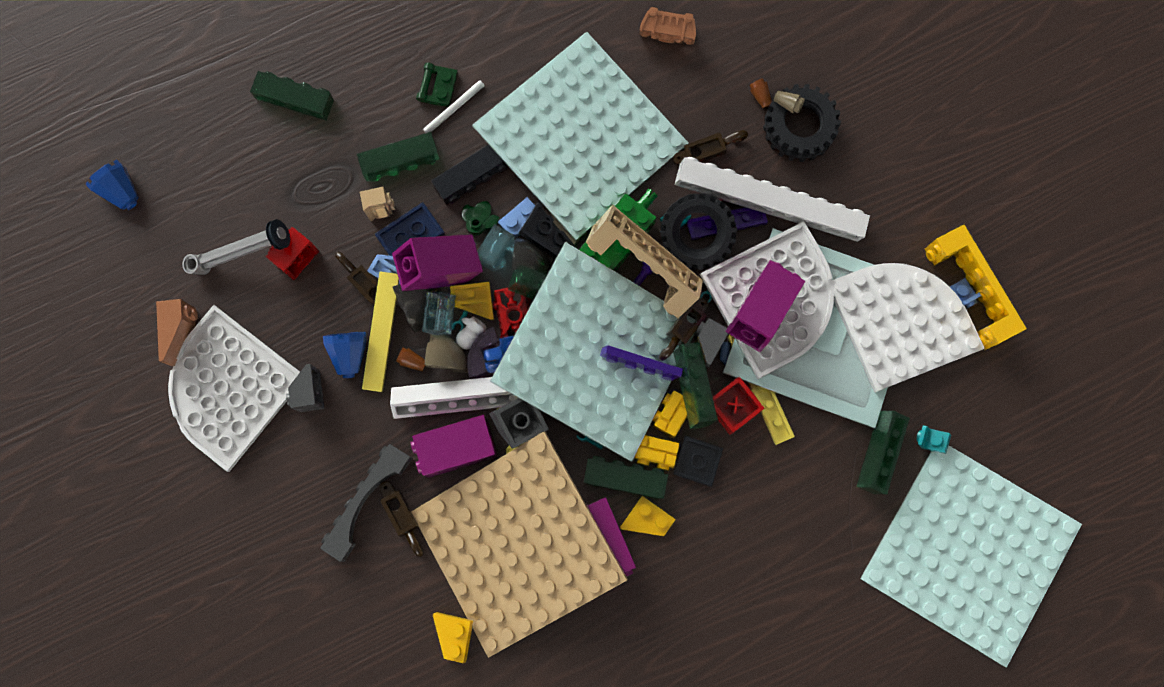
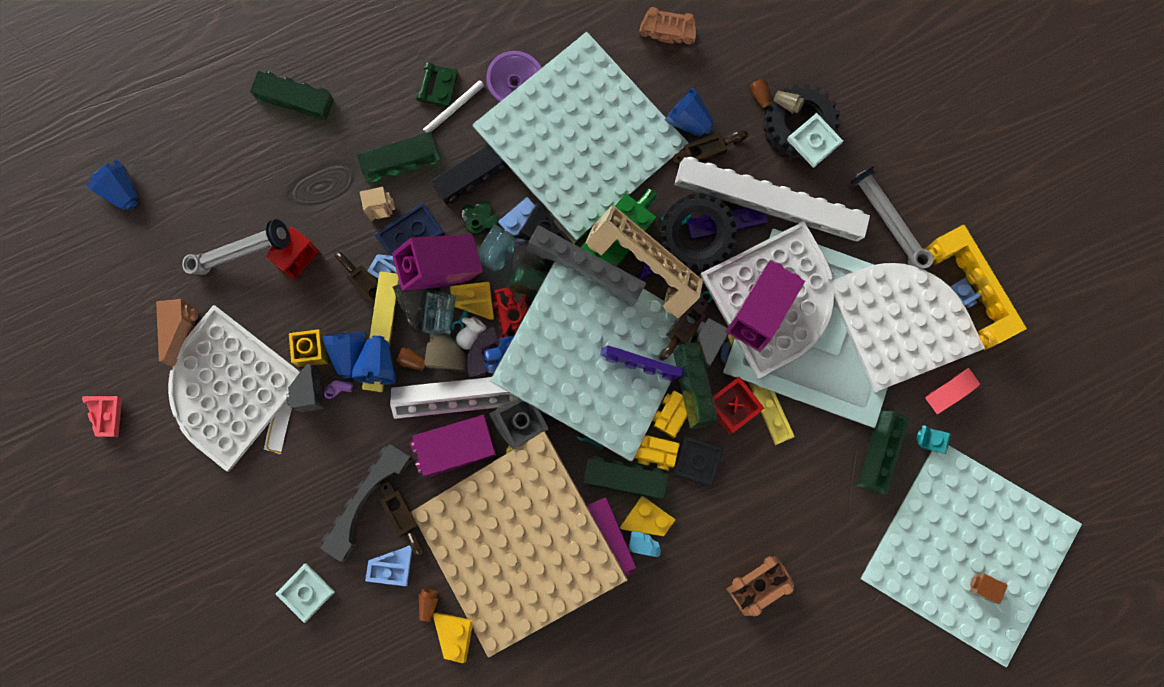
(104, 414): none -> coral wing
(277, 430): none -> white sticker
(305, 592): none -> light aqua plate
(308, 348): none -> yellow head
(336, 387): none -> medium lavender arm
(375, 363): none -> blue cone
(390, 568): none -> light blue wing
(427, 604): none -> dark orange cone
(509, 68): none -> medium lavender dish
(553, 247): none -> dark grey arch
(643, 544): none -> medium azure rock
(691, 115): none -> blue cone
(768, 594): none -> nougat piece
(815, 140): none -> light aqua plate
(892, 219): none -> light grey piece
(952, 391): none -> coral brick
(988, 588): none -> dark orange brick

